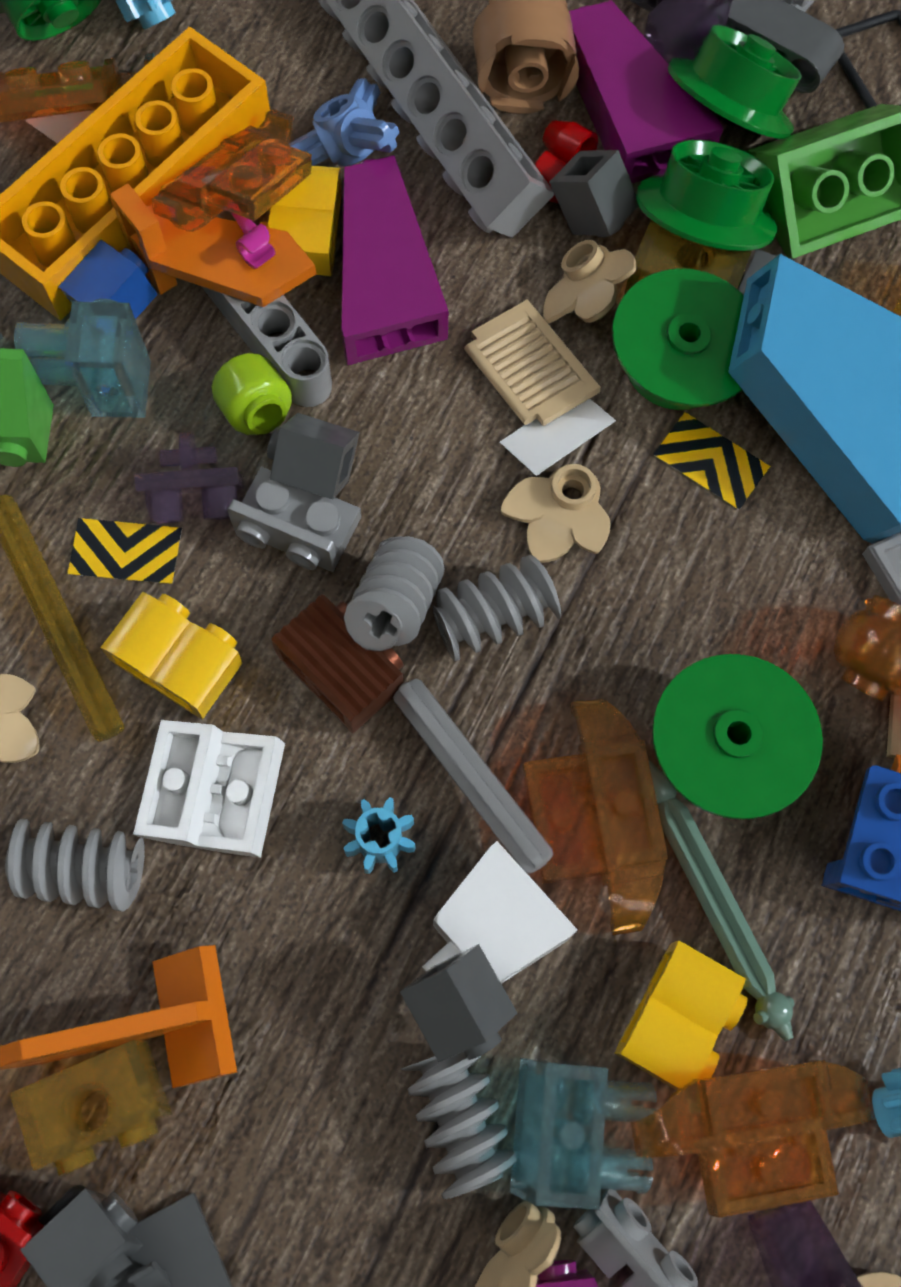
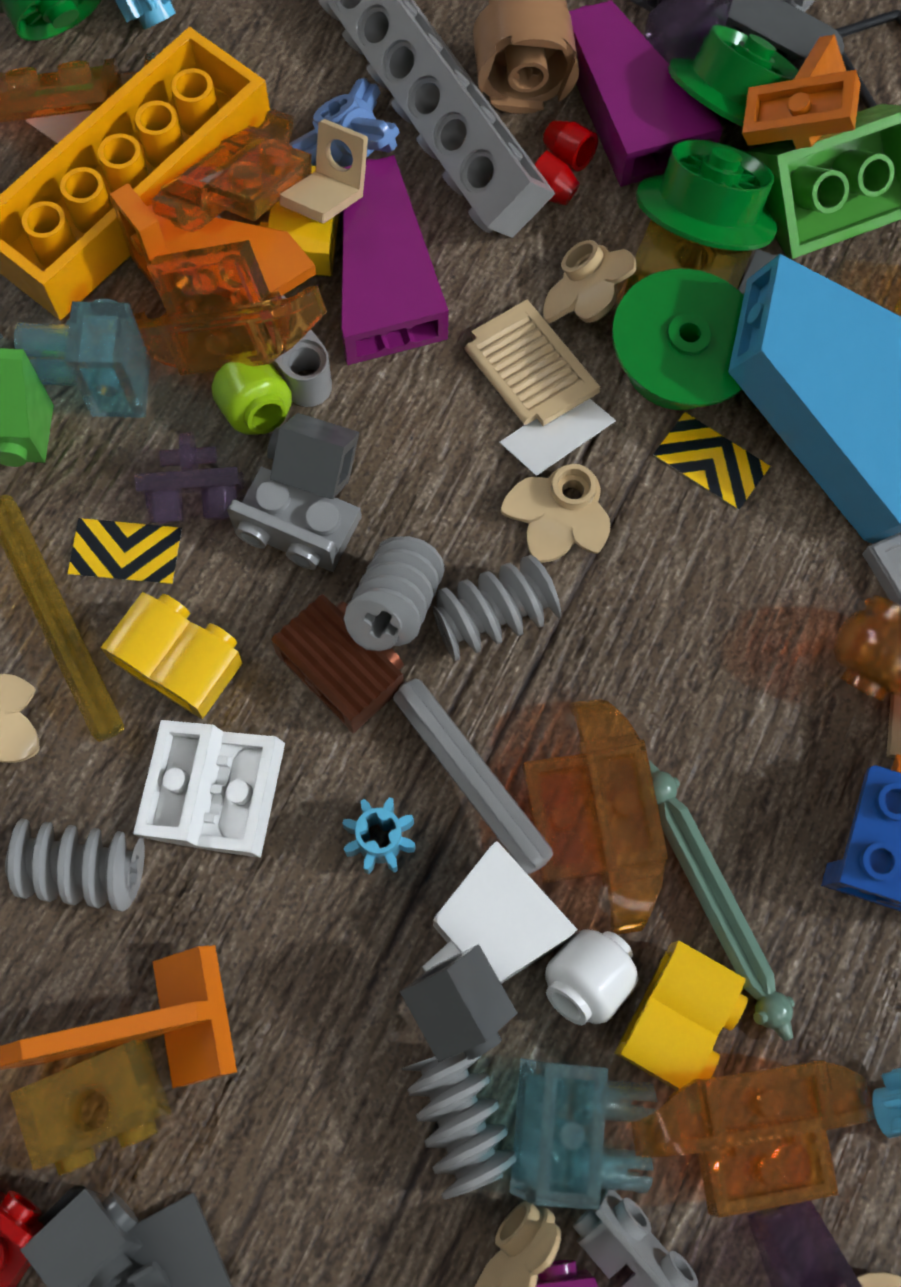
(111, 276): blue brick -> none
(222, 311): none -> clear orange plate
(255, 244): dark pink hand -> none
(330, 186): none -> tan bracket
(591, 977): none -> white head
(595, 193): dark grey brick -> none
(737, 736): green piece -> none
(811, 105): none -> orange piece

